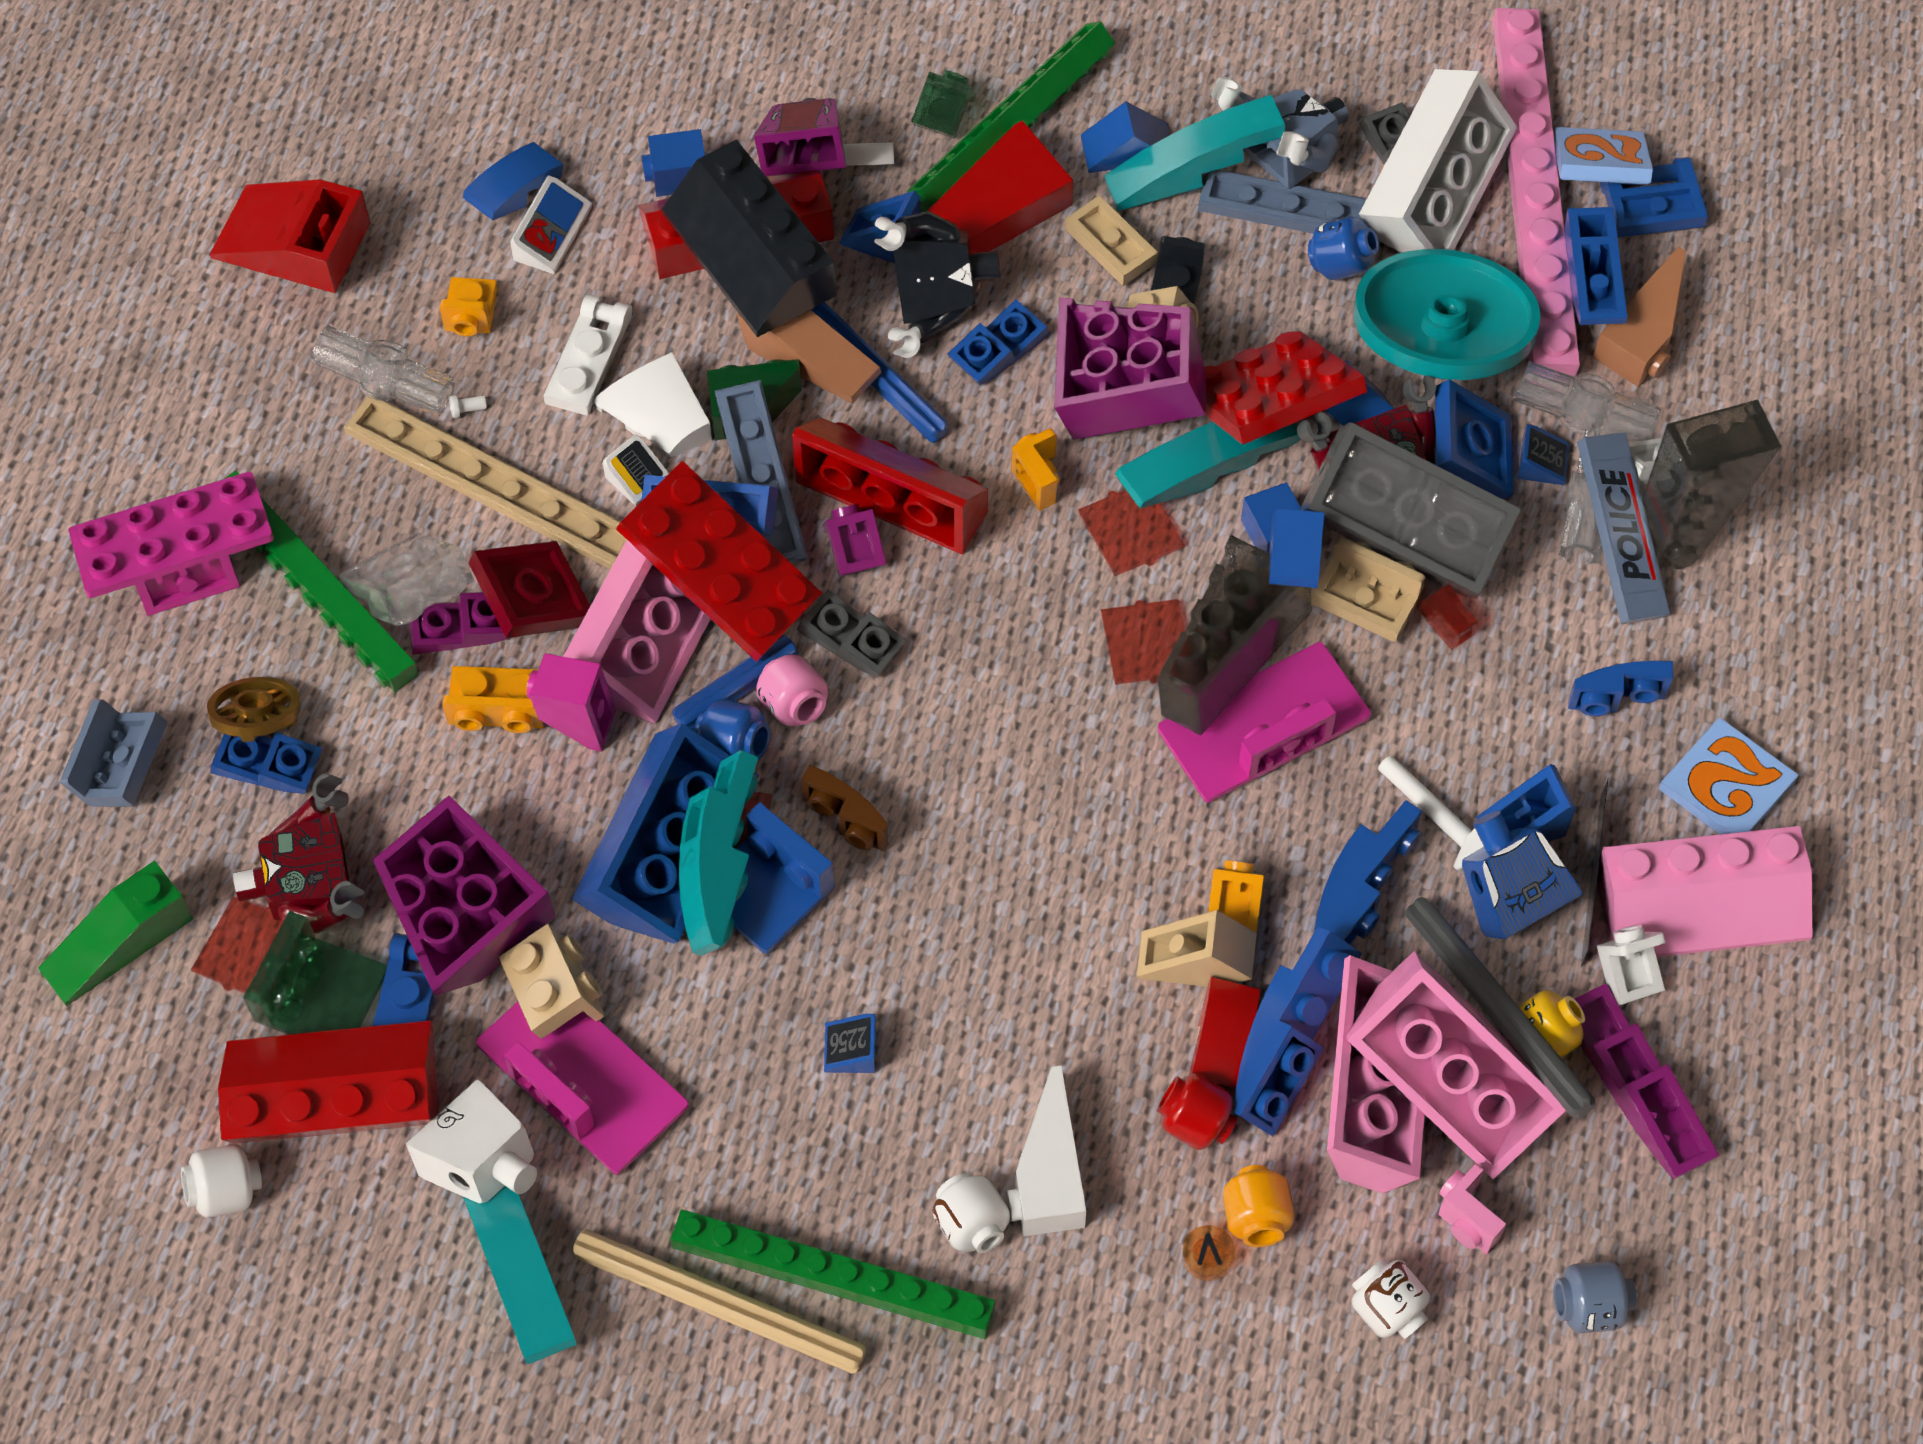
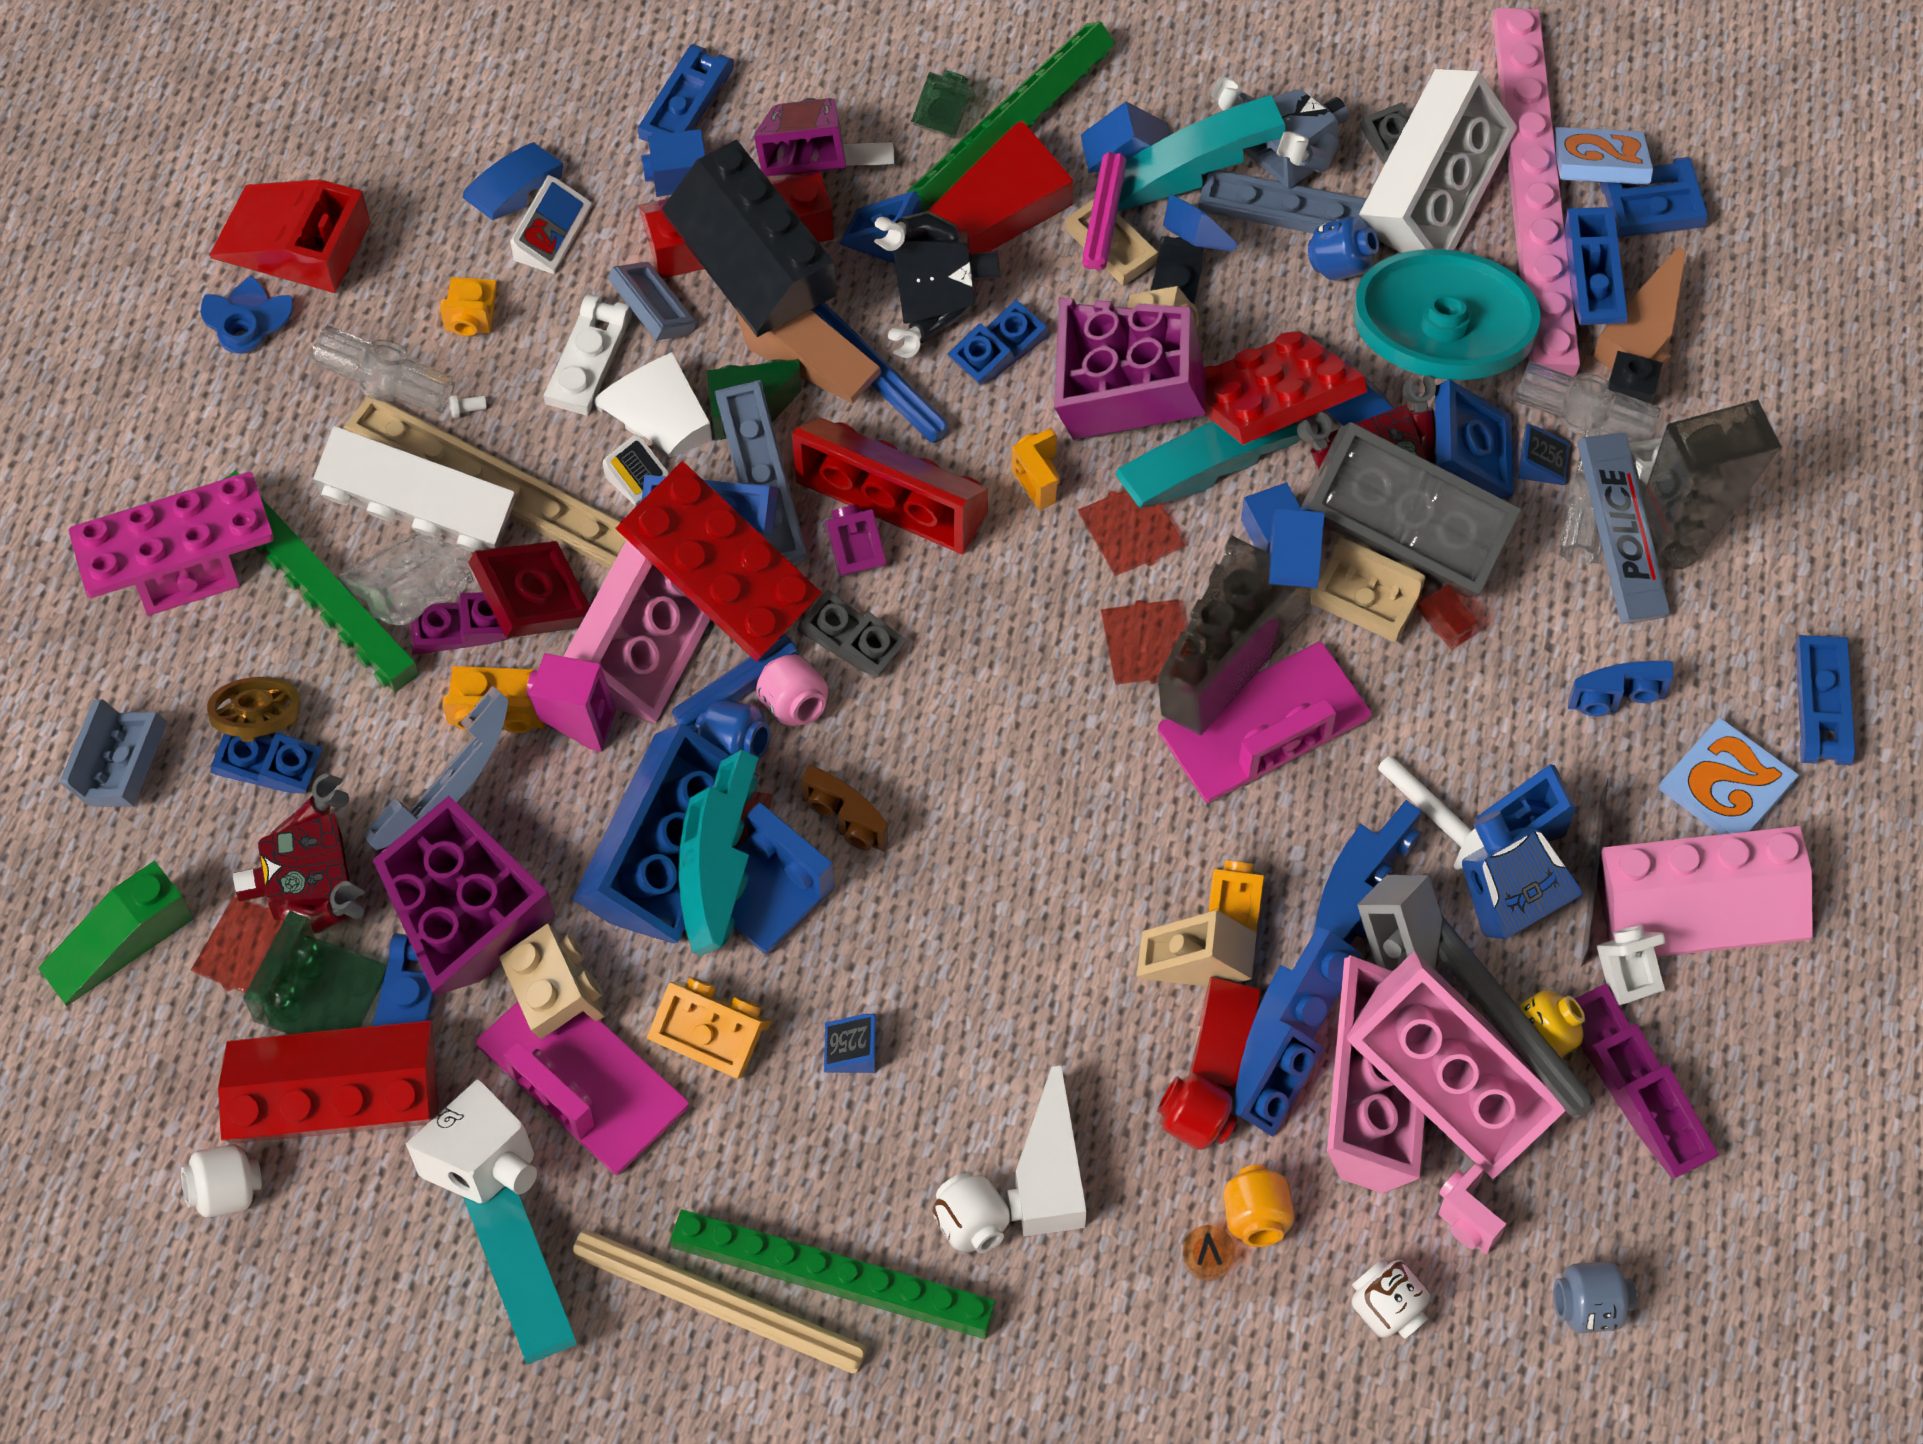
(248, 311): none -> blue plate
(412, 491): none -> white wedge
(486, 724): none -> sand blue slope
(652, 300): none -> sand blue tile
(686, 93): none -> blue plate
(707, 1026): none -> light orange bracket
(1104, 211): none -> dark pink axle
(1195, 226): none -> blue slope
(1401, 918): none -> light grey slope
(1635, 376): none -> black bracket
(1824, 699): none -> blue plate

